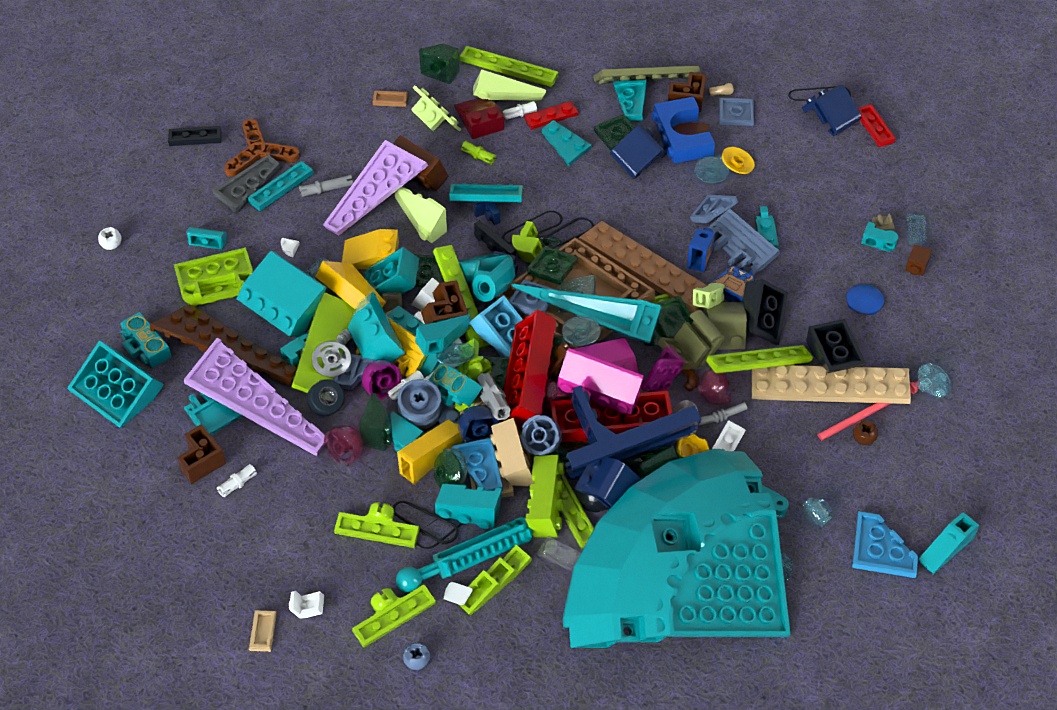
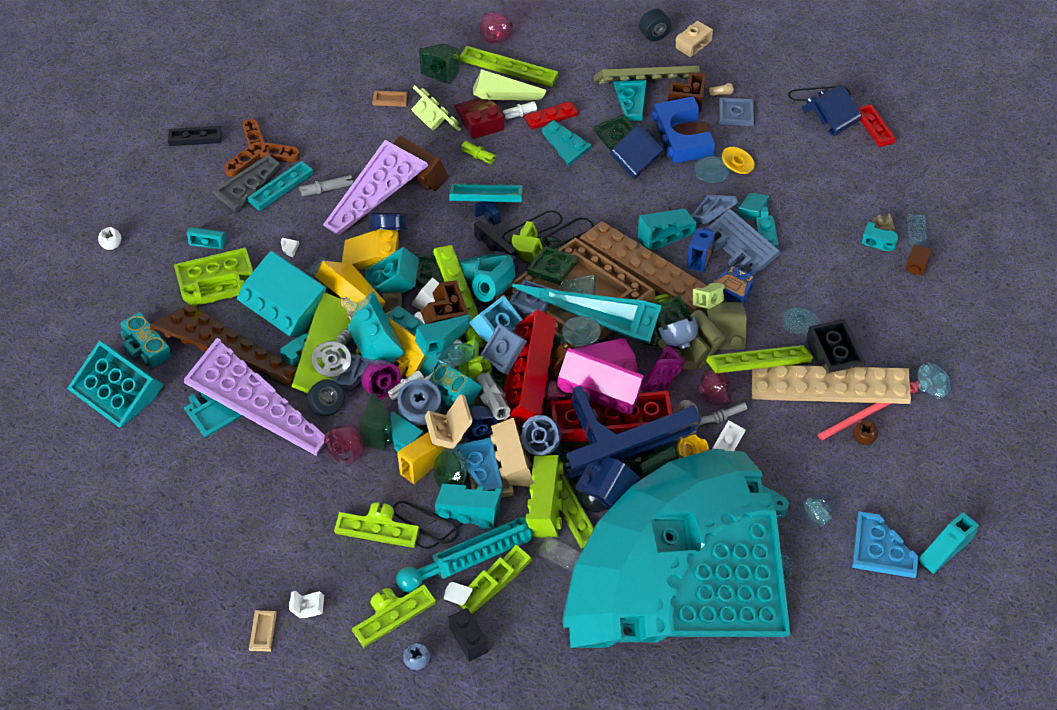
(203, 455): reddish brown brick -> none
(236, 480): white pin -> none
(350, 305): none -> clear tile
(388, 221): none -> dark blue wheel
(425, 214): yellowish green wedge -> none
(449, 428): none -> tan bracket
(468, 634): none -> black brick
(495, 27): none -> clear pink cylinder
(503, 348): none -> sand blue tile
(655, 25): none -> black wheel
(664, 228): none -> teal wedge
(680, 333): none -> sand blue cylinder
(692, 378): reddish brown arm -> none
(694, 38): none -> tan brick
(752, 206): none -> teal piece
(765, 309): black slope -> none
(798, 325): none -> clear light blue dish
(865, 299): blue dish -> none

